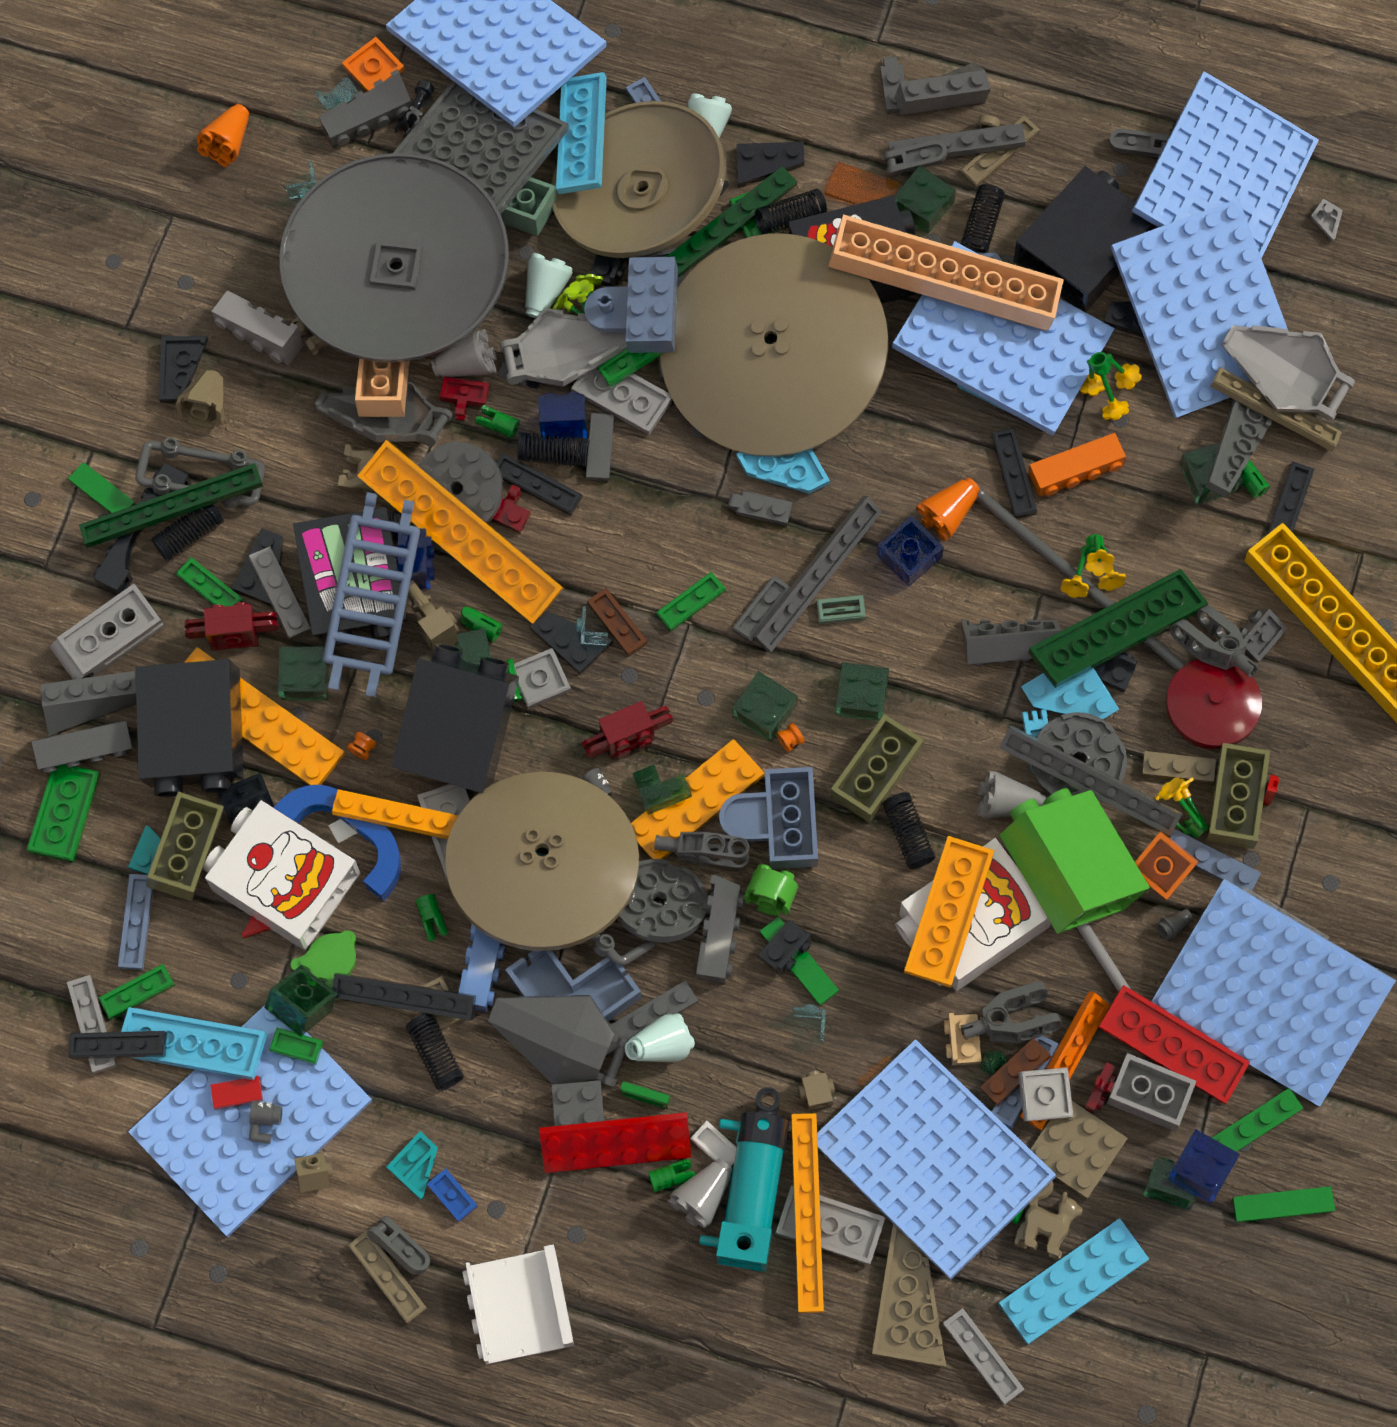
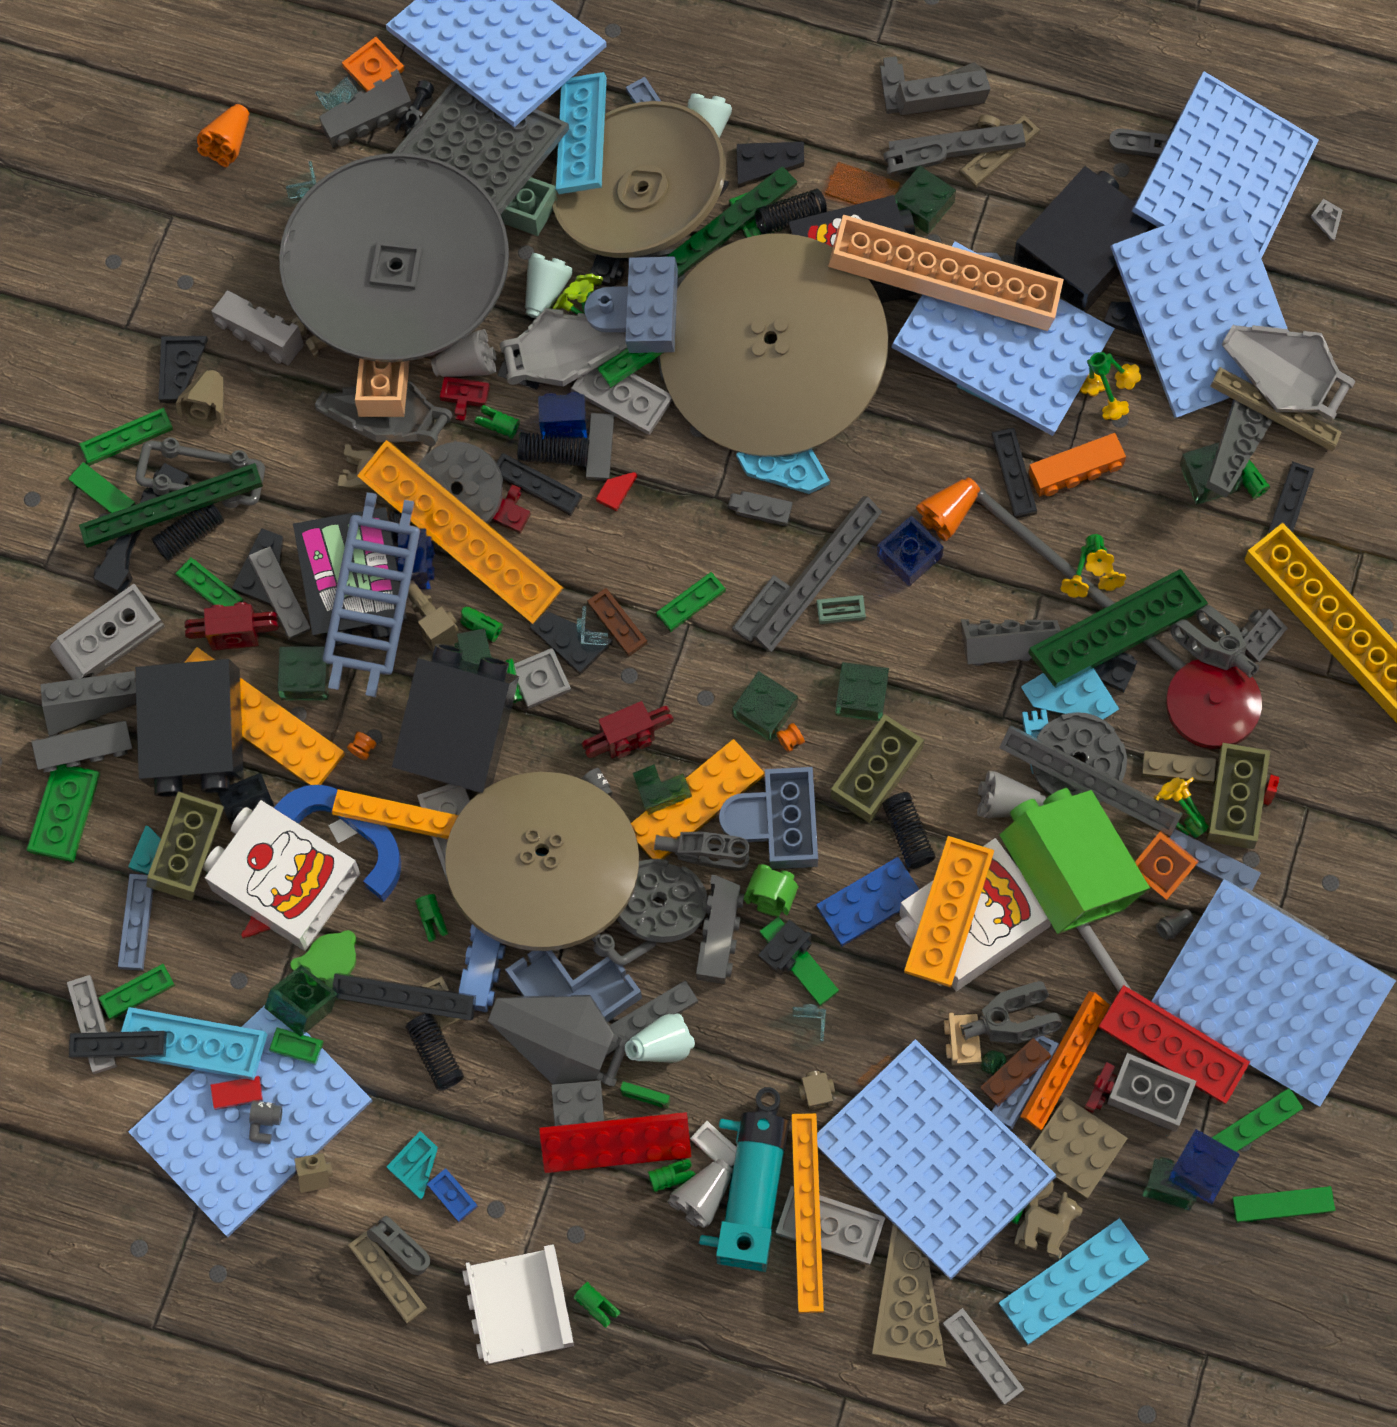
(126, 436): none -> green tile
(592, 1301): none -> green hinge
(616, 490): none -> red tile
(867, 901): none -> blue plate
(989, 200): black piece -> none
(1045, 1094): light grey tile -> none

